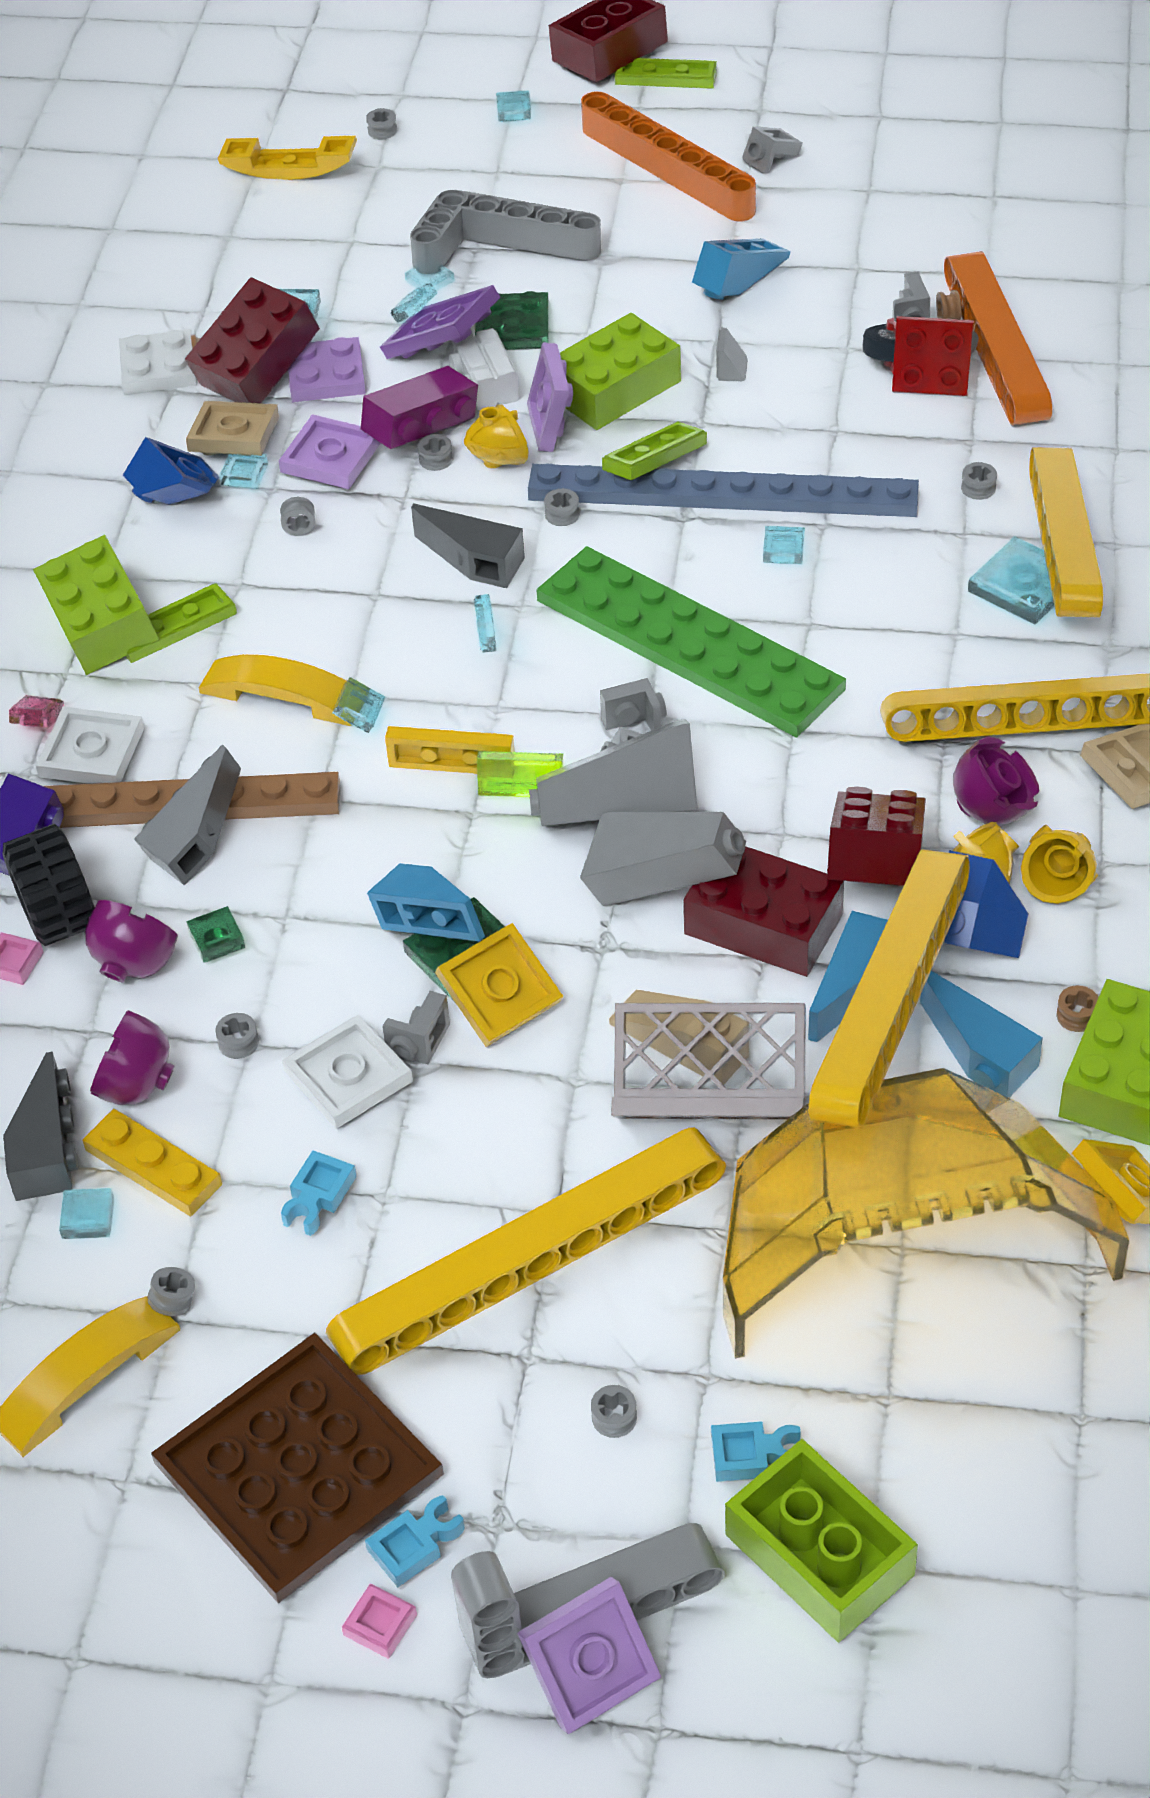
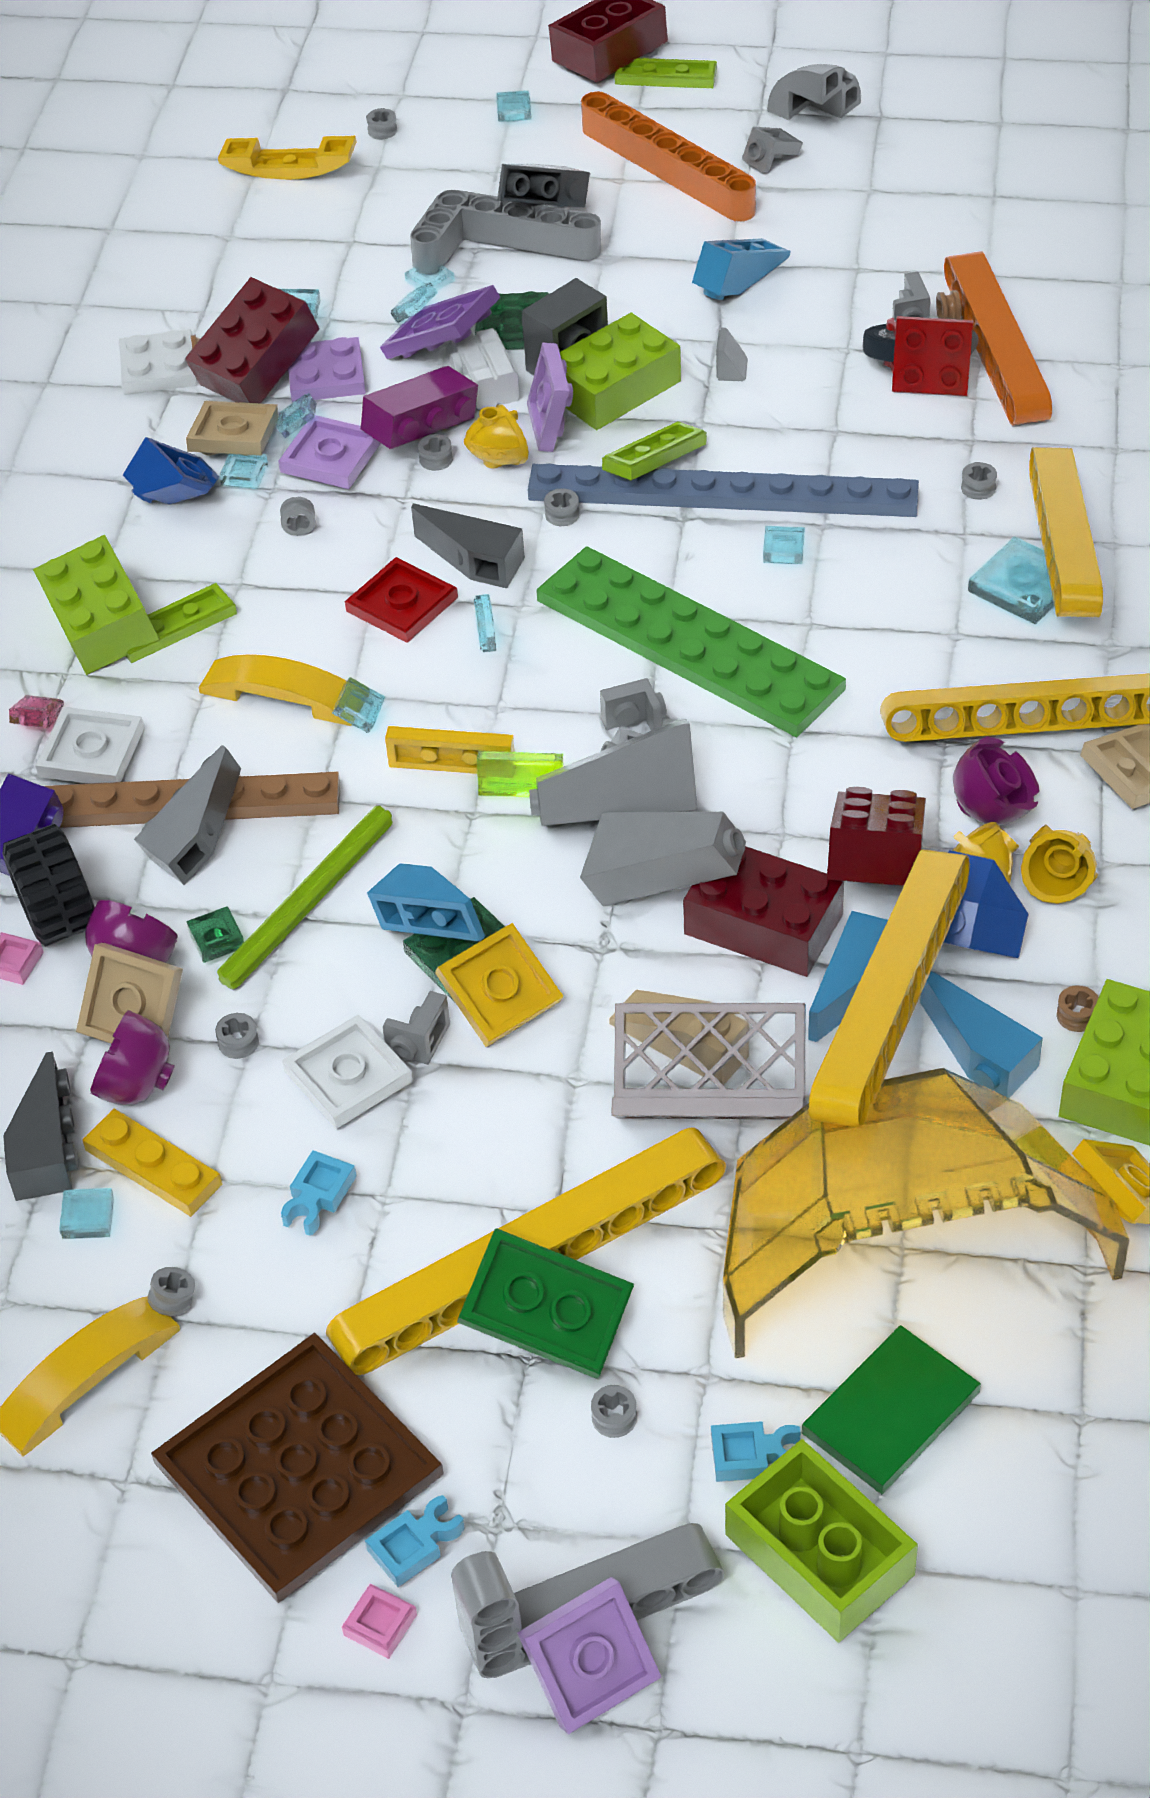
(124, 982): none -> tan plate
(296, 415): none -> clear light blue tile
(304, 898): none -> lime axle
(401, 599): none -> red tile
(543, 184): none -> dark grey slope
(546, 1303): none -> green tile
(562, 319): none -> dark grey brick
(817, 85): none -> light grey brick
(891, 1409): none -> green tile

